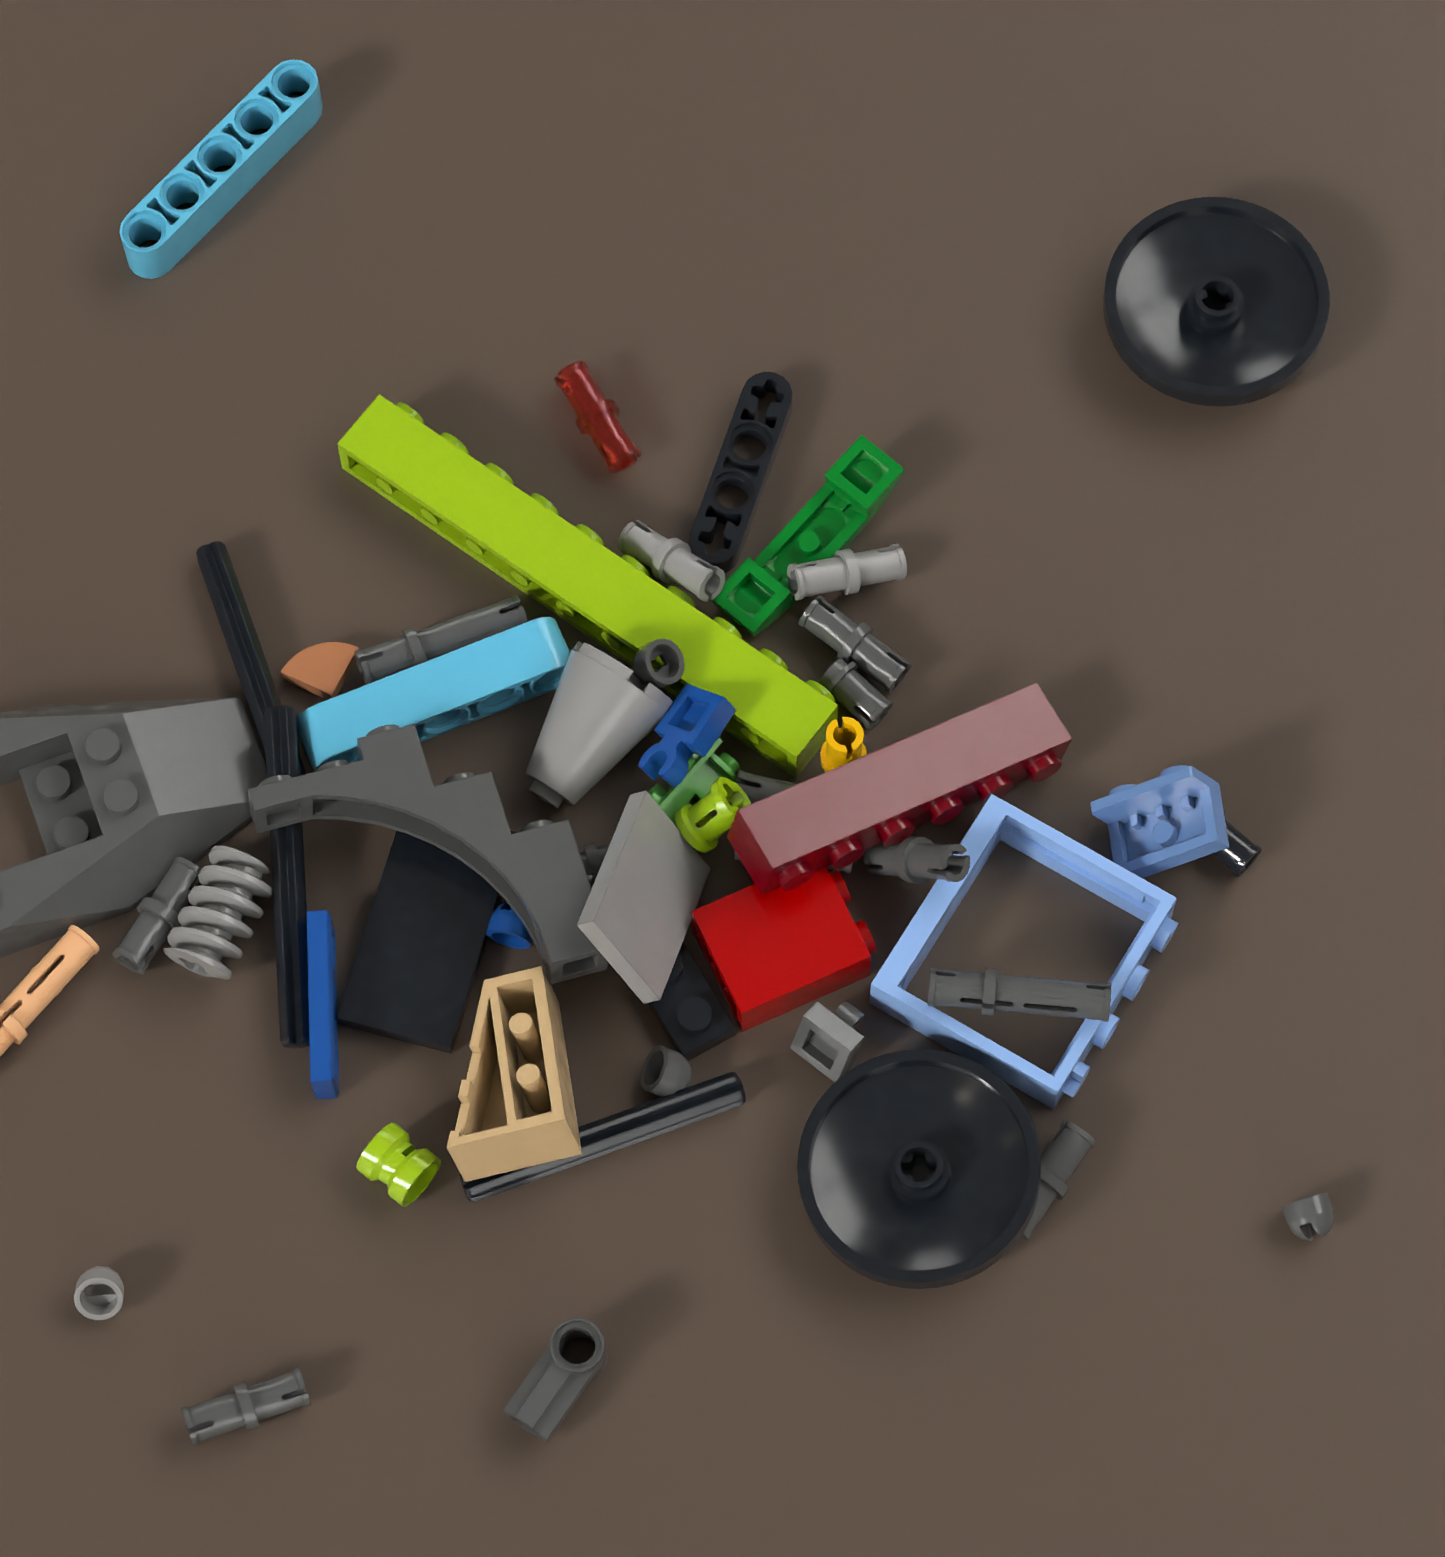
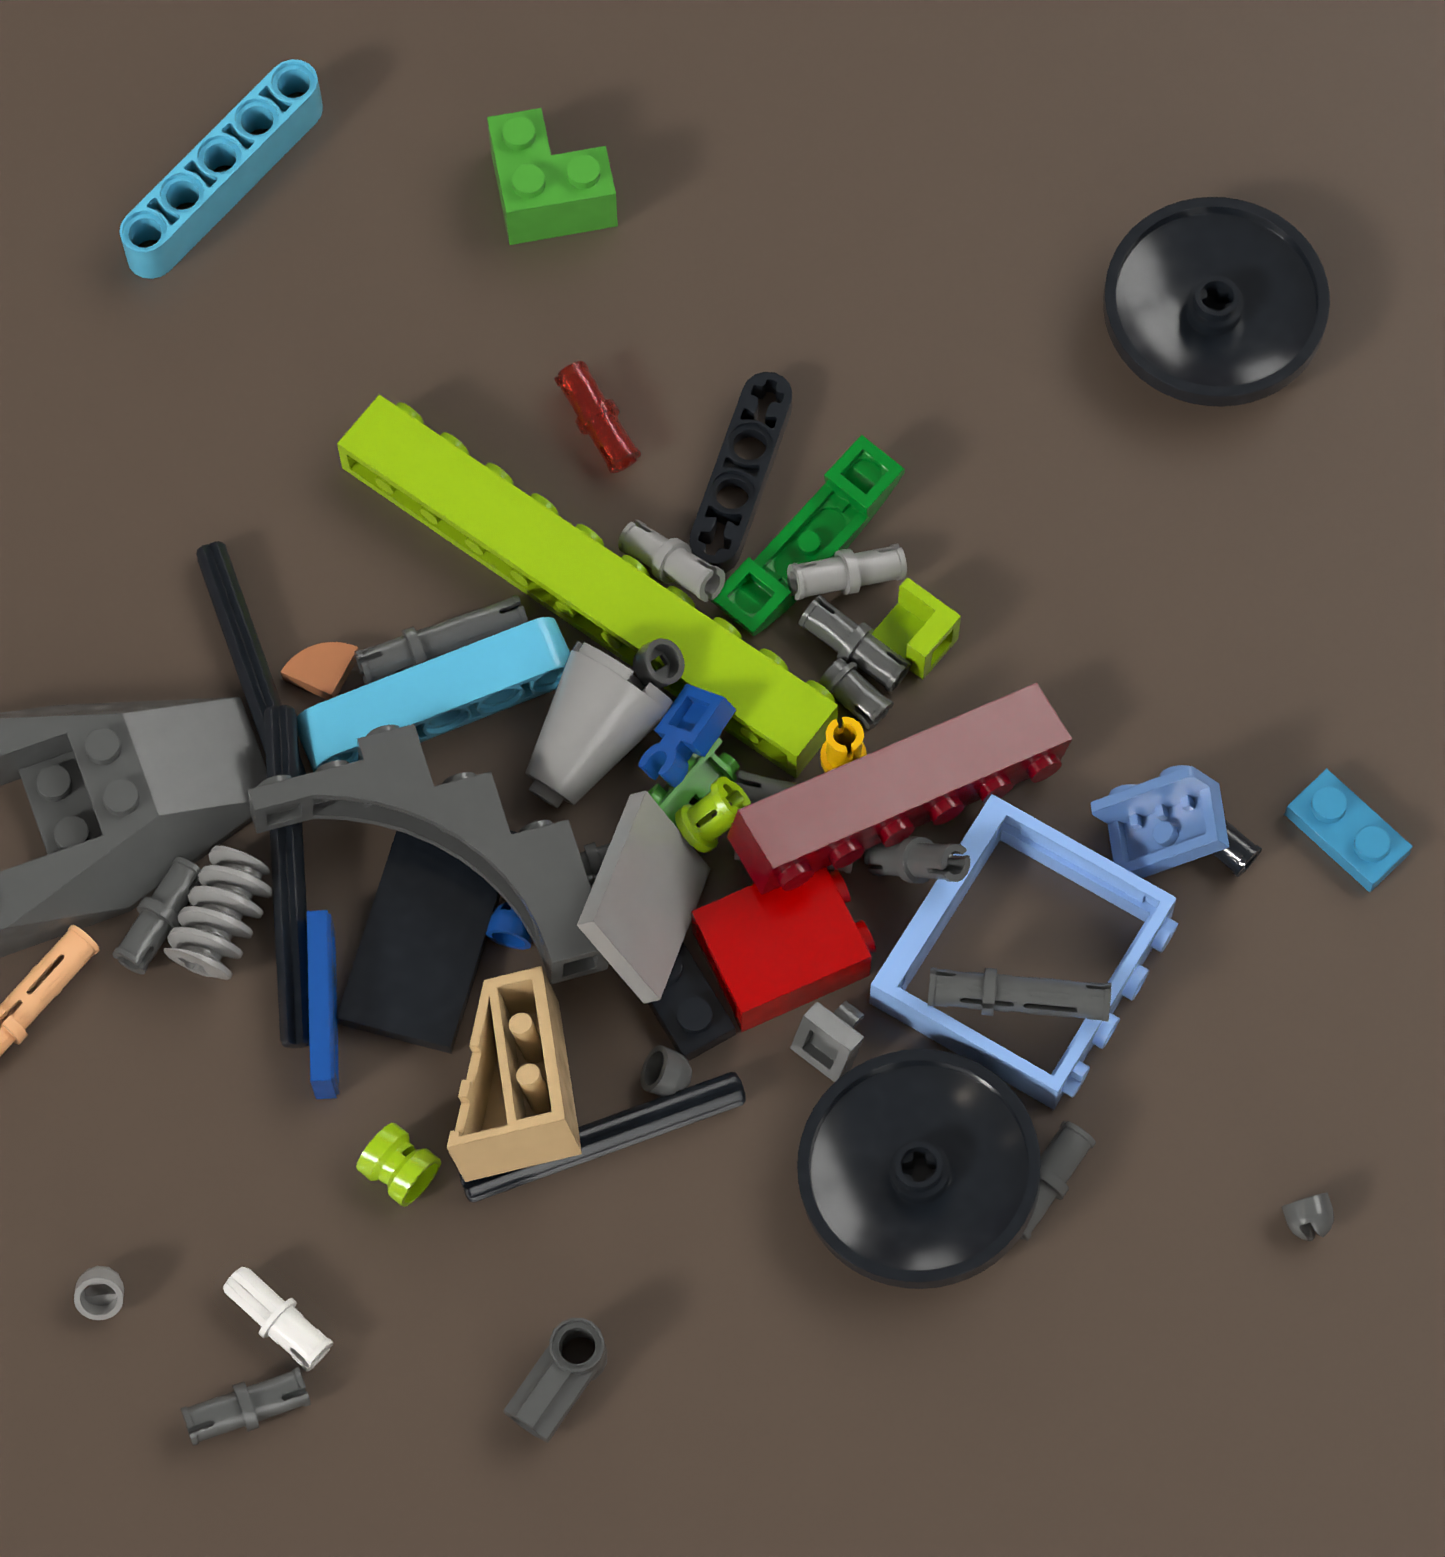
(278, 1318): none -> white axle
(547, 192): none -> bright green brick
(919, 628): none -> lime panel
(1348, 830): none -> dark azure plate

